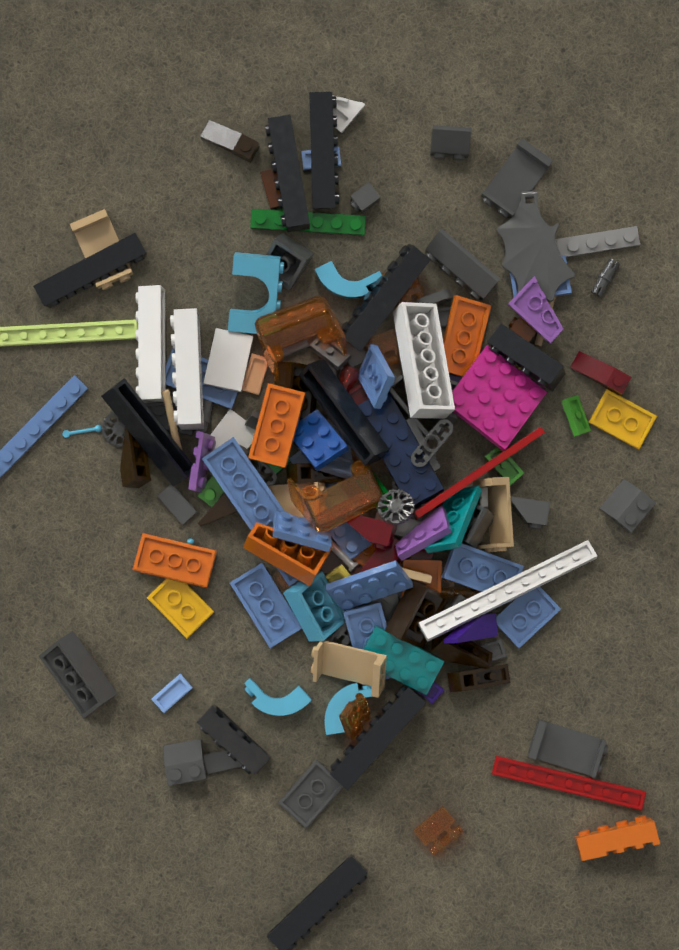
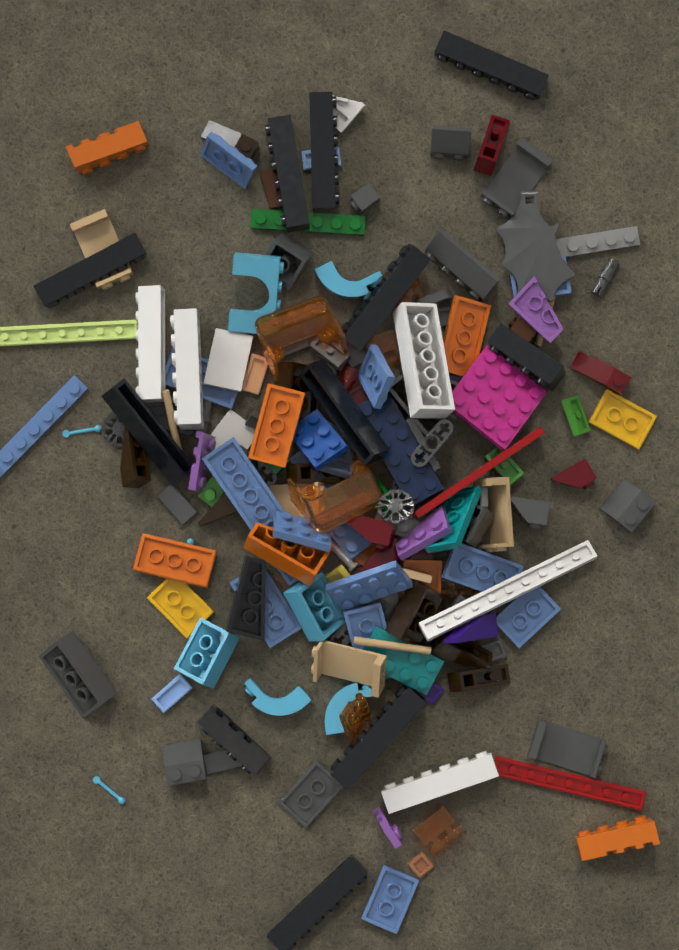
(97, 780): none -> medium azure hinge
(107, 148): none -> orange wedge
(206, 653): none -> medium azure slope
(228, 160): none -> medium blue plate
(249, 600): none -> black wedge
(390, 899): none -> medium blue plate
(392, 645): none -> tan bar
(392, 832): none -> medium lavender wing
(420, 864): none -> nougat tile
(439, 783): none -> white brick
(490, 65): none -> black brick
(491, 145): none -> dark red slope
(576, 476): none -> dark red slope

